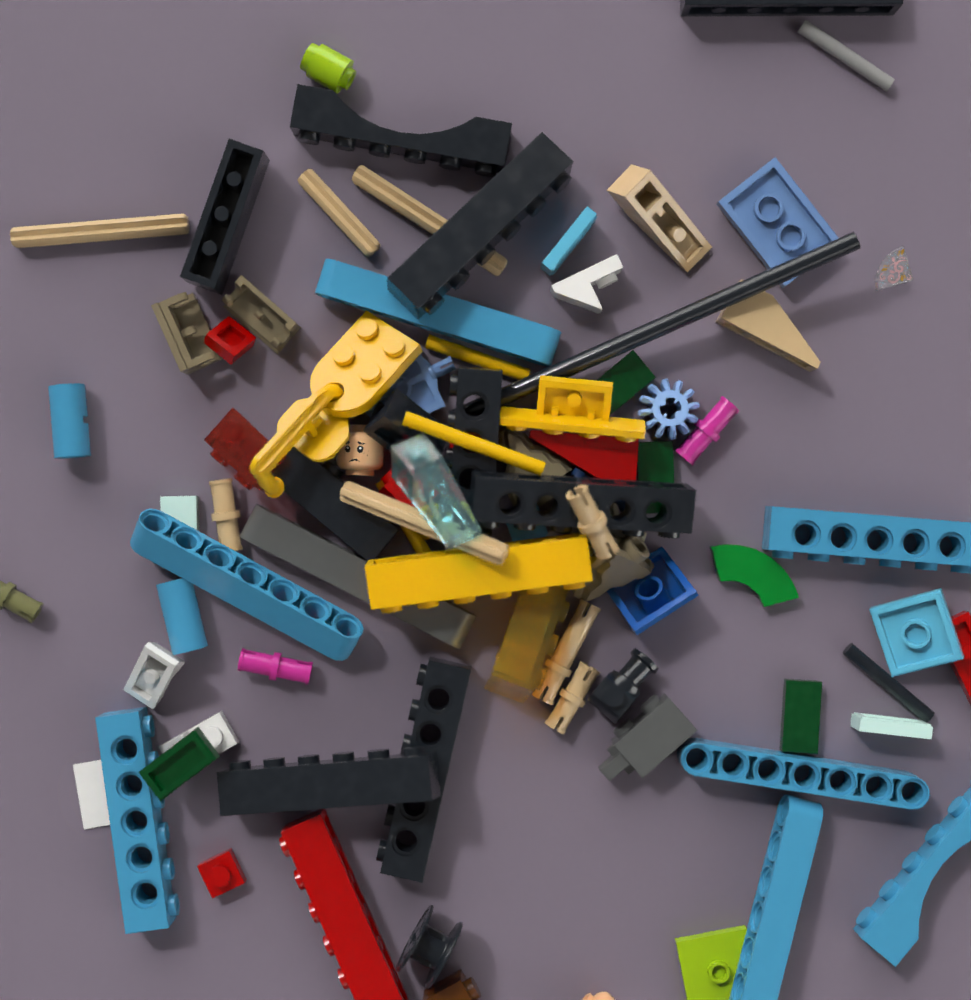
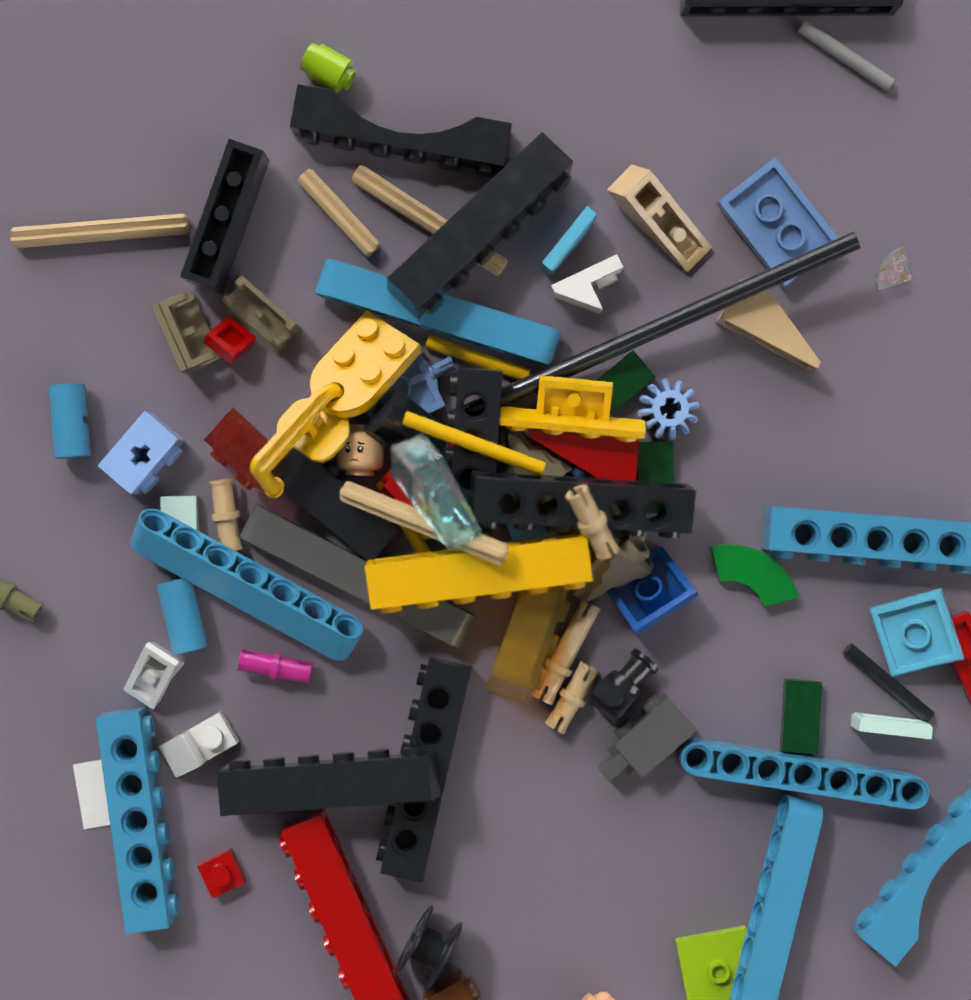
(123, 460): none -> light blue brick
(179, 764): dark green tile -> none
(707, 430): dark pink pin -> none

